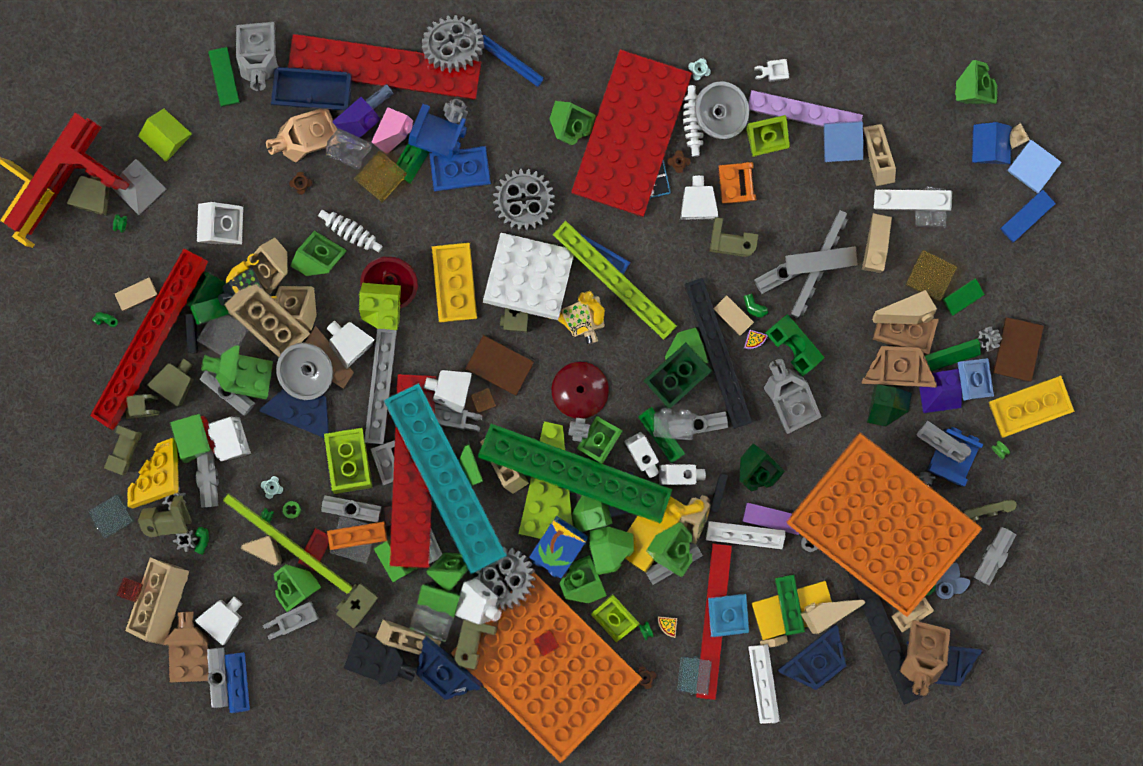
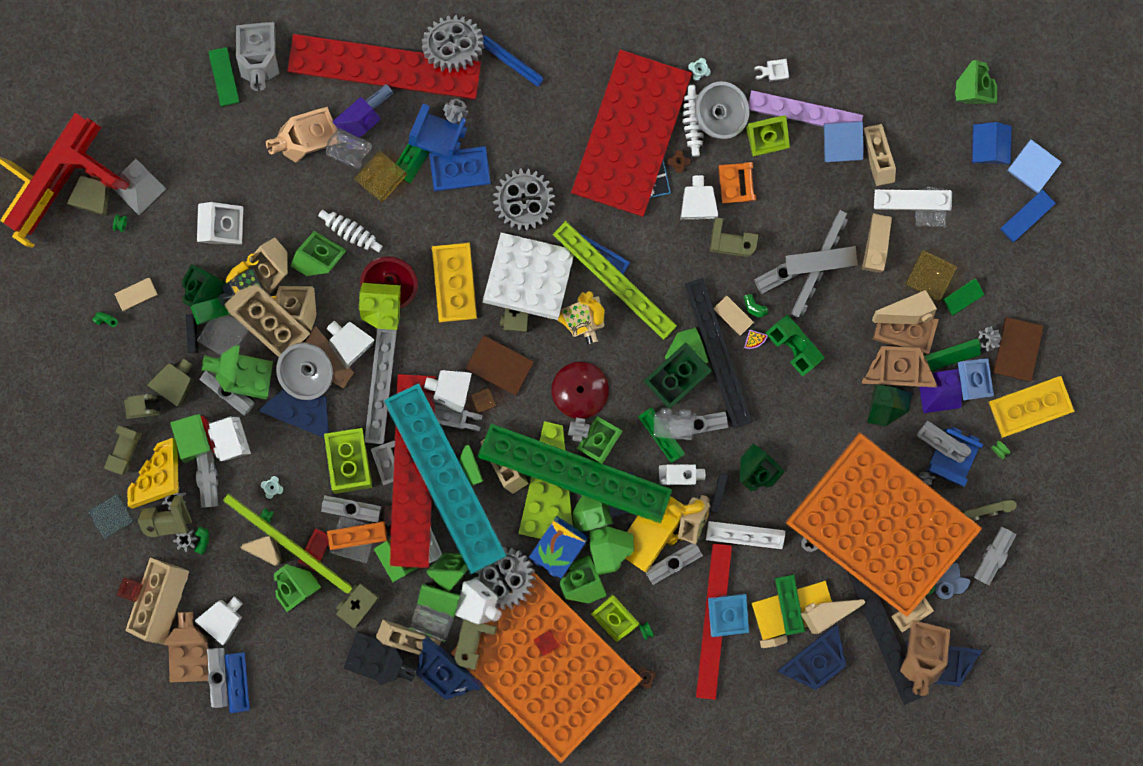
(149, 338): red plate -> none
(164, 134): lime slope -> none
(291, 503): bright green bush -> none
(293, 619): light grey hinge -> none
(305, 183): reddish brown plate -> none
(311, 88): dark blue container -> none
(392, 130): bright pink slope -> none
(571, 122): bright green slope -> none
(640, 447): white torso -> none
(668, 625): tile -> none
(672, 549): bright green slope -> none
(694, 675): clear light blue piece -> none
(764, 684): white plate -> none
(767, 518): medium lavender tile -> none
(791, 397): light grey plate -> none
(1018, 136): tan tile -> none

